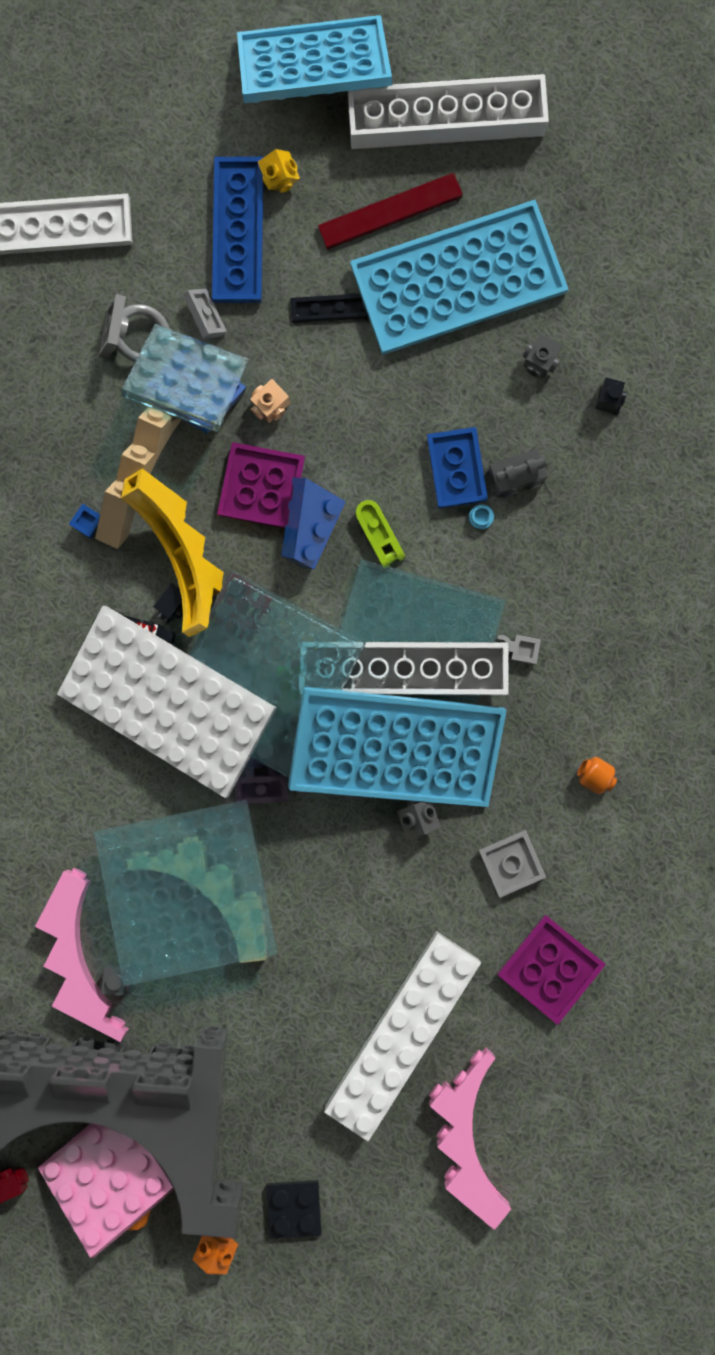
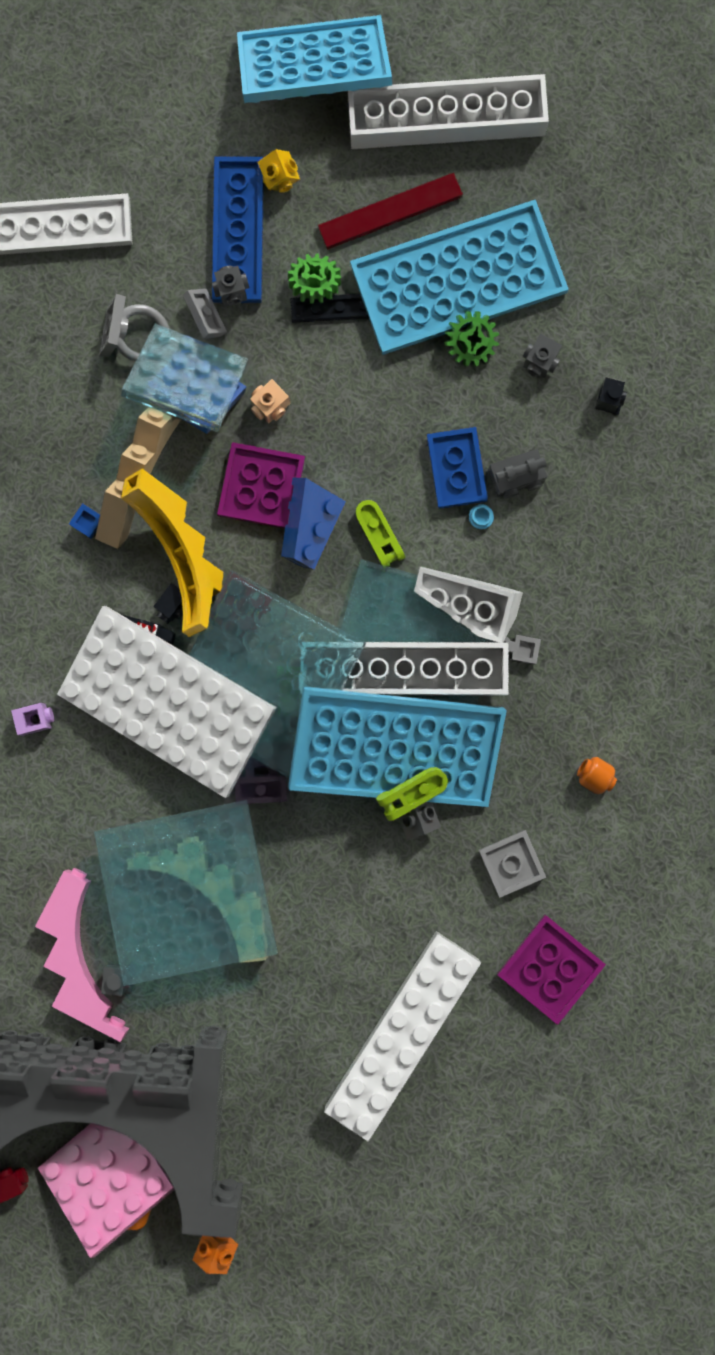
(23, 719): none -> lavender brick
(230, 285): none -> dark grey brick
(294, 1209): black plate -> none
(314, 278): none -> bright green gear
(413, 792): none -> lime plate
(468, 1179): bright pink arch -> none
(469, 347): none -> bright green gear
(478, 605): none -> white wedge

